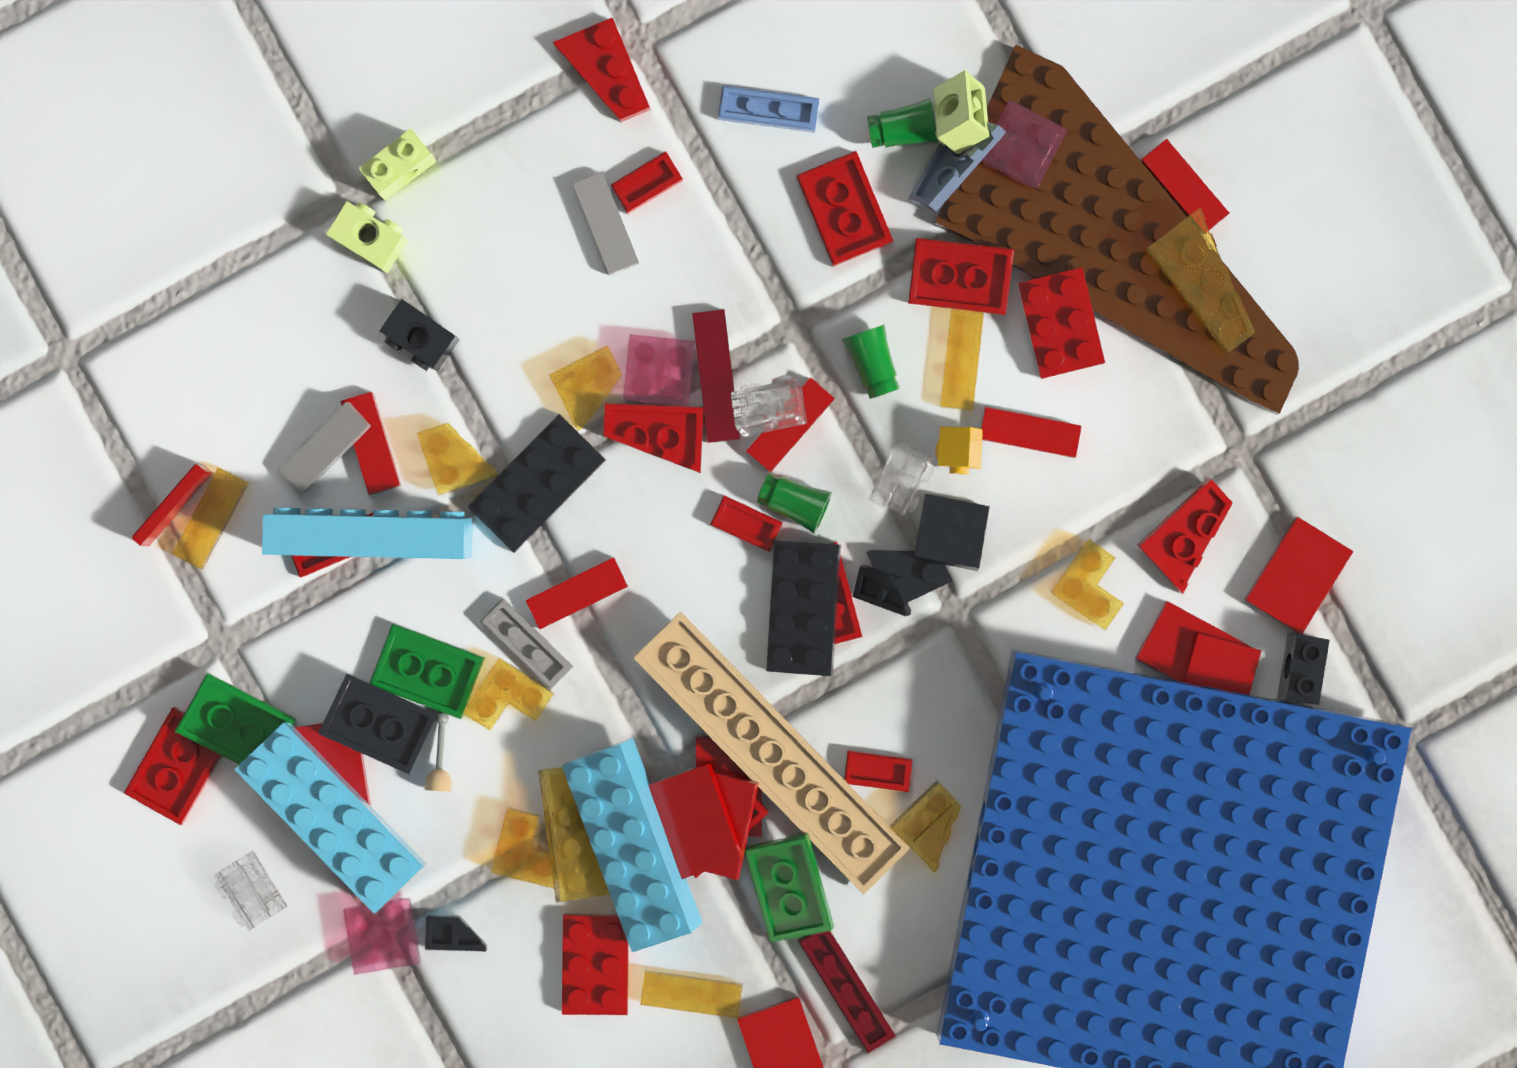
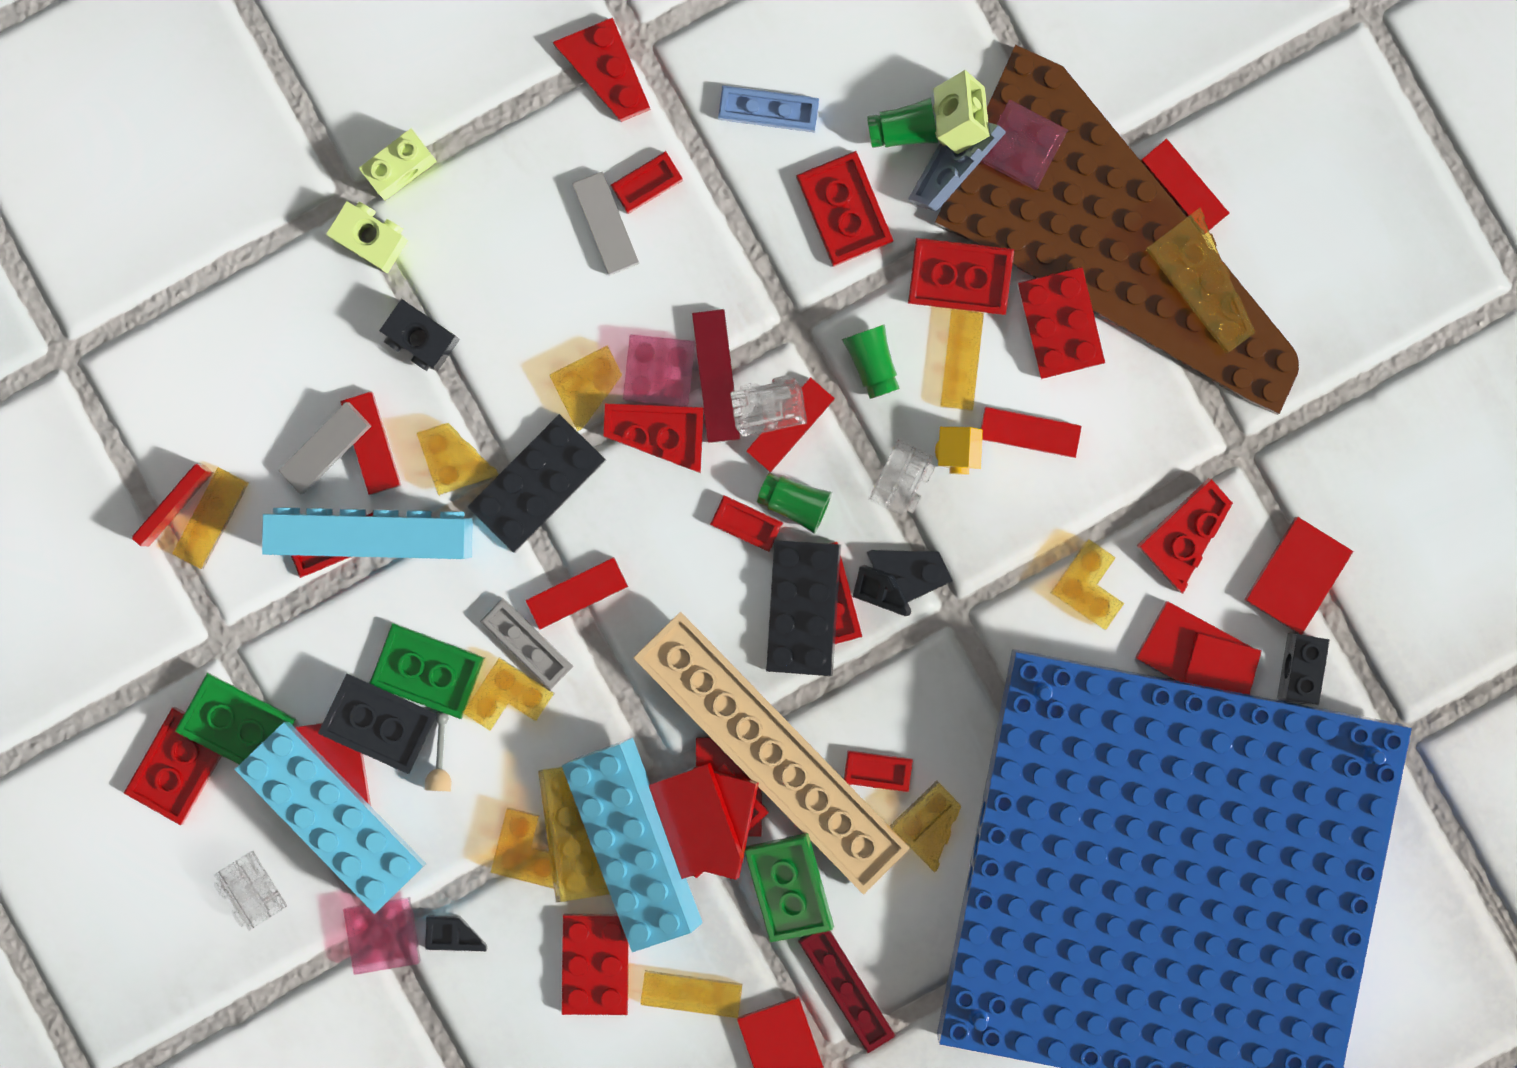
(951, 532): black tile -> none

